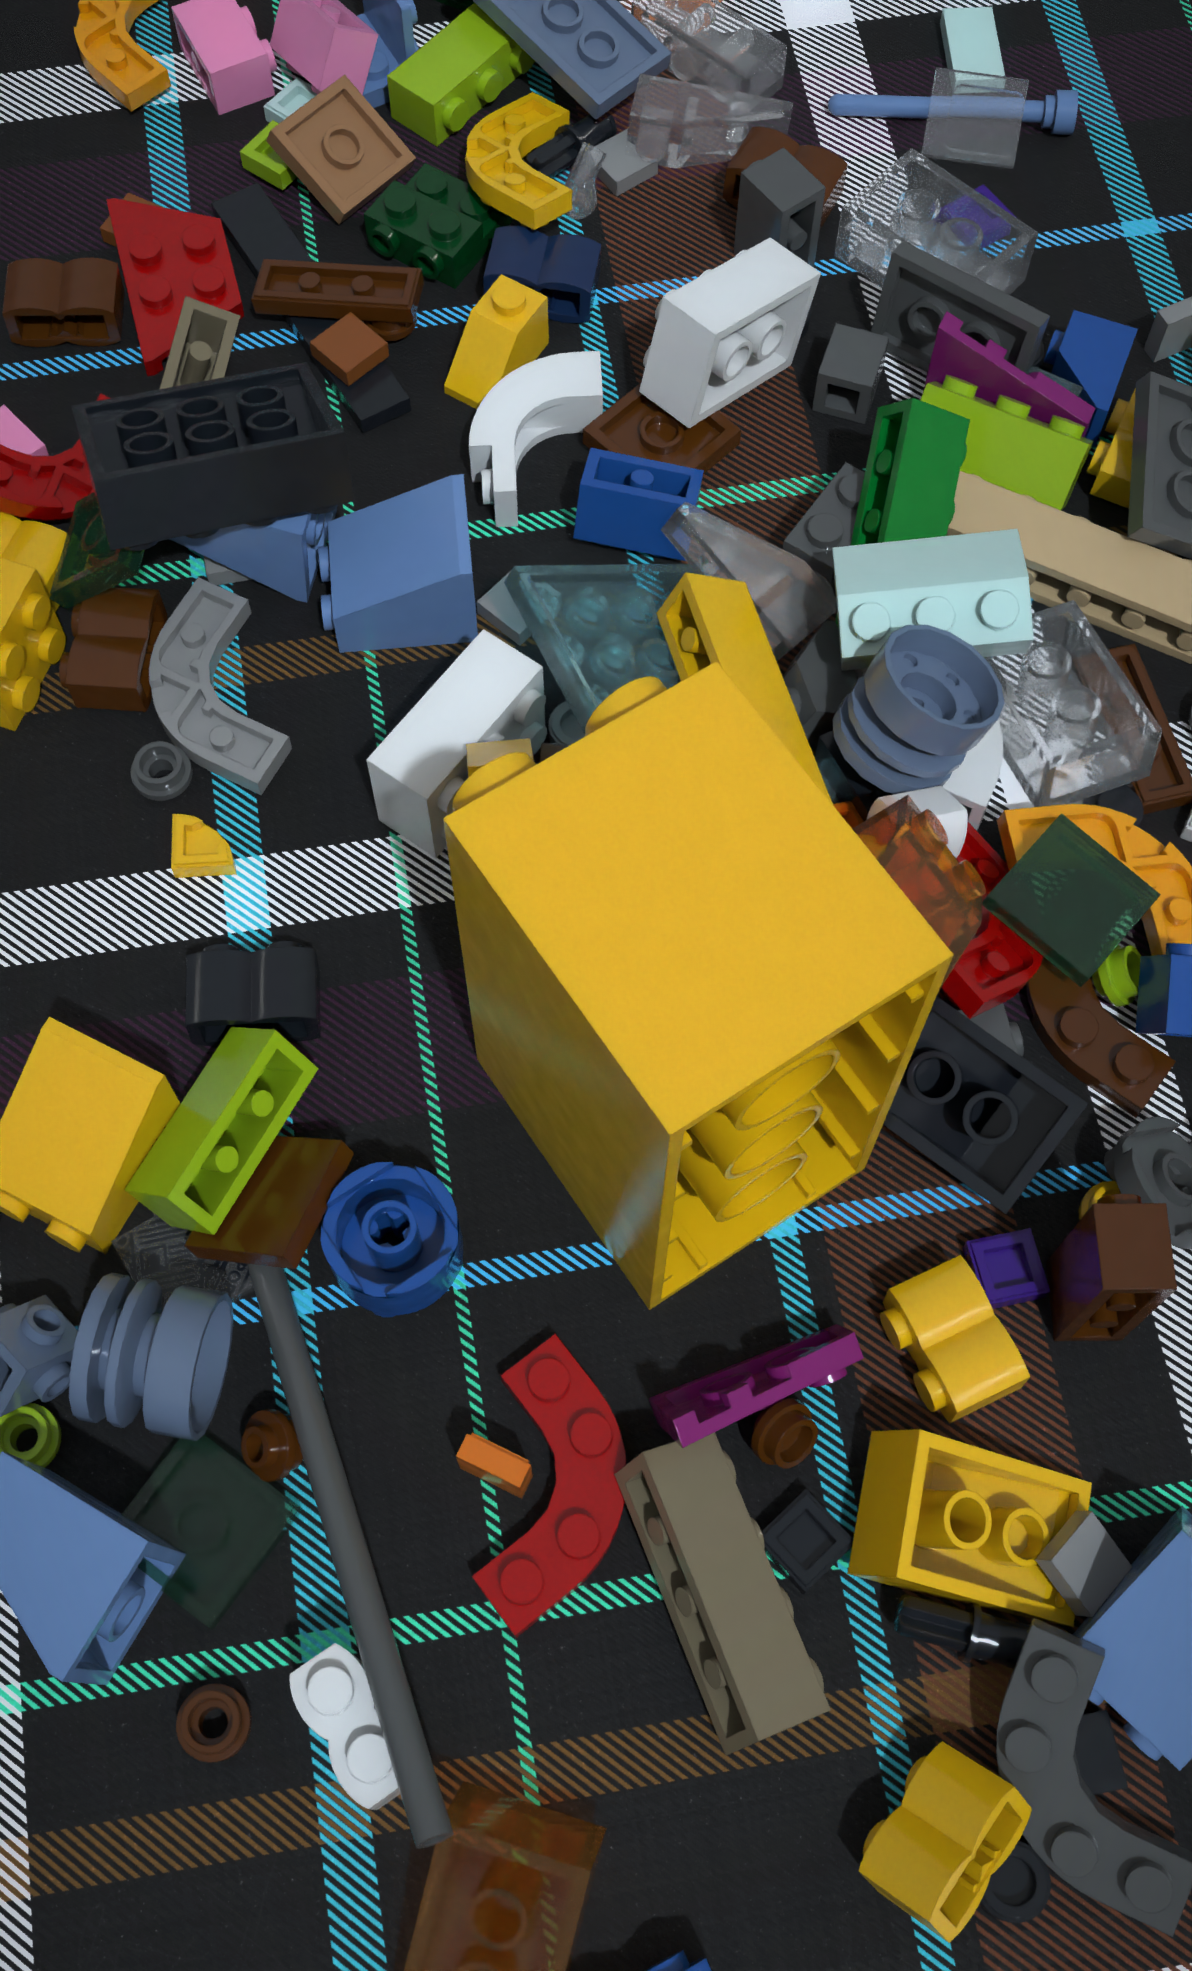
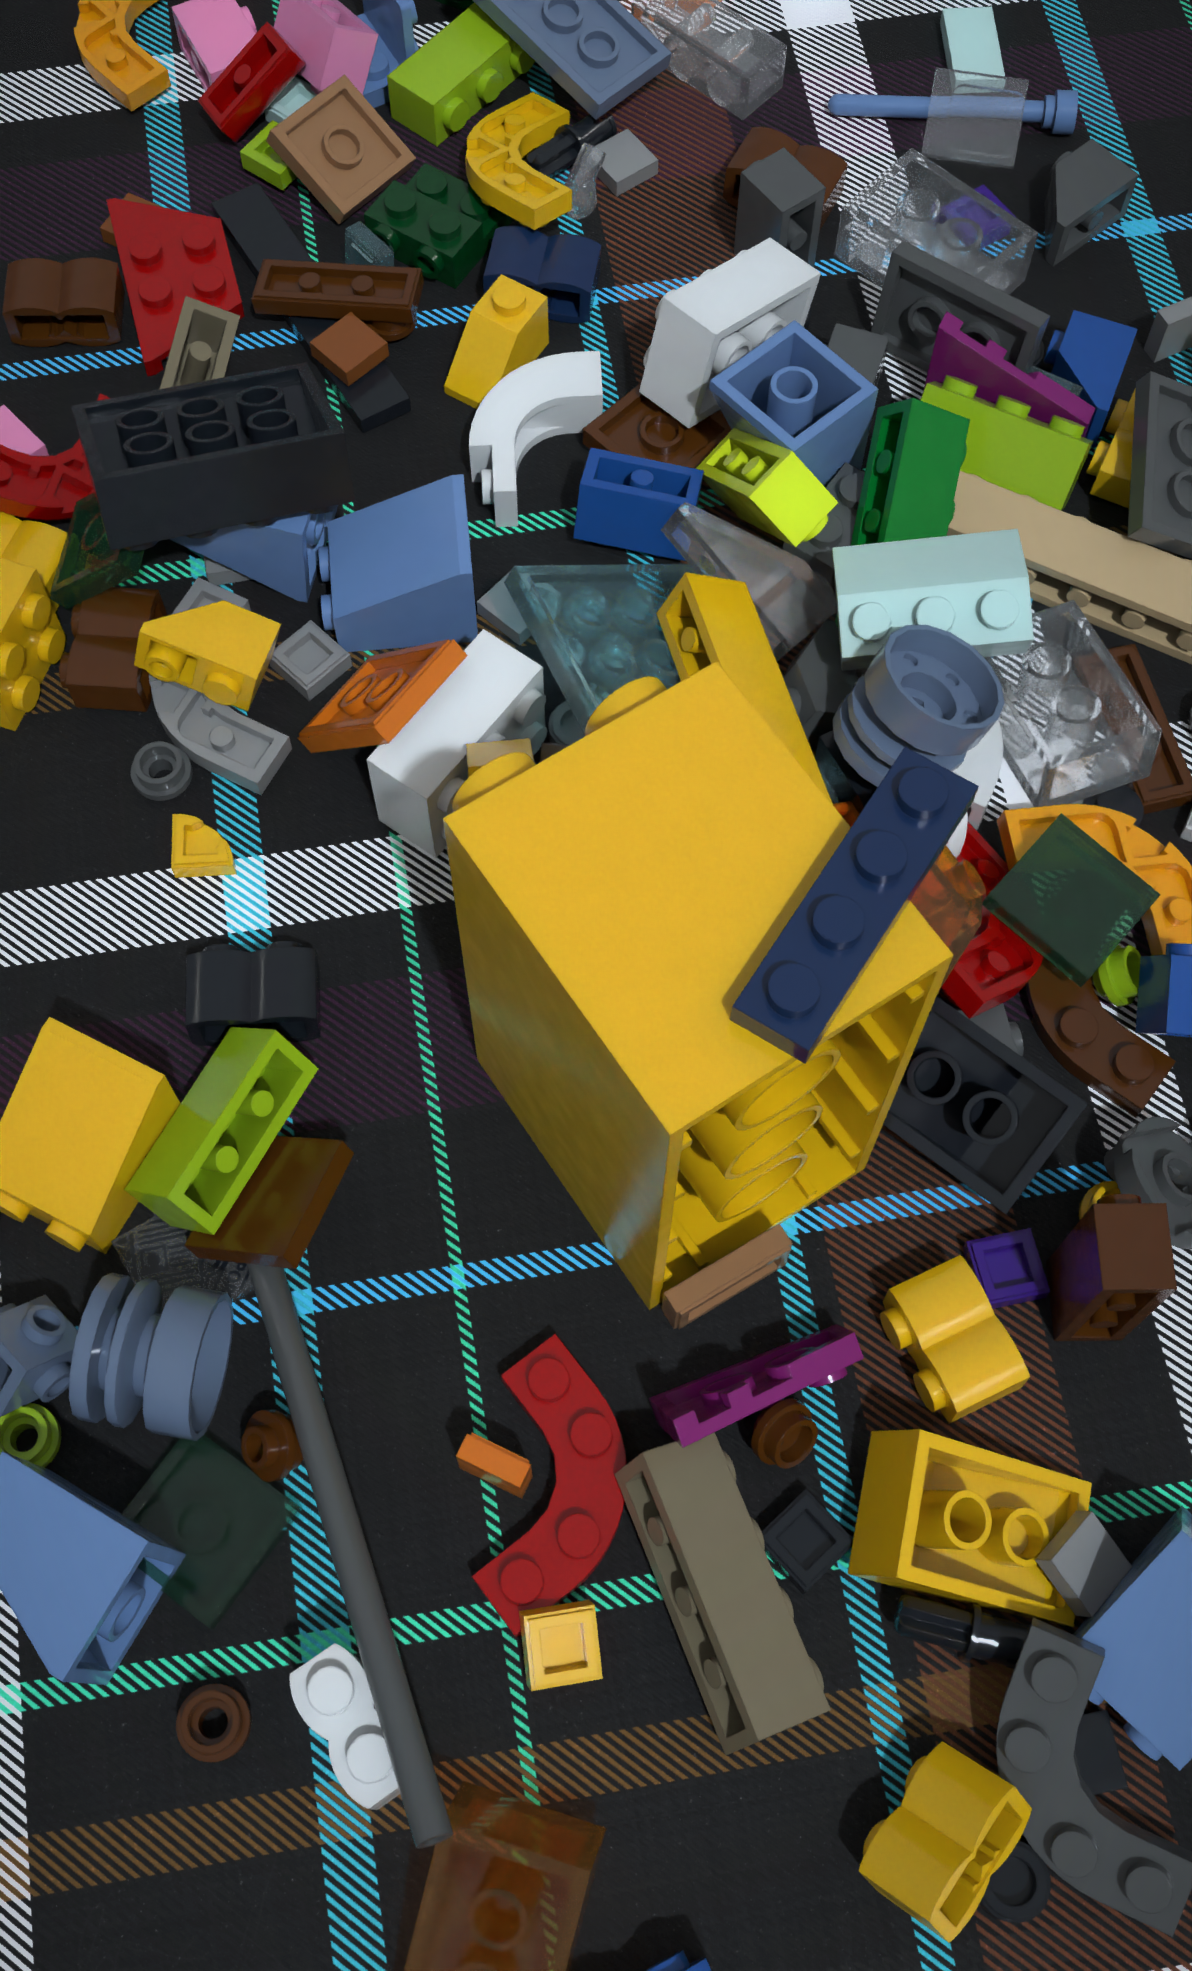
(210, 650): none -> yellow slope
(251, 82): none -> red brick
(310, 660): none -> light grey tile
(365, 247): none -> clear light blue tile
(381, 697): none -> orange tile
(414, 1207): blue brick -> none
(560, 1645): none -> yellow tile
(696, 123): clear slope -> none
(726, 1277): none -> medium nougat tile
(768, 487): none -> neon yellow brick
(800, 399): none -> medium blue slope
(853, 905): none -> dark blue plate
(1084, 198): none -> dark grey slope

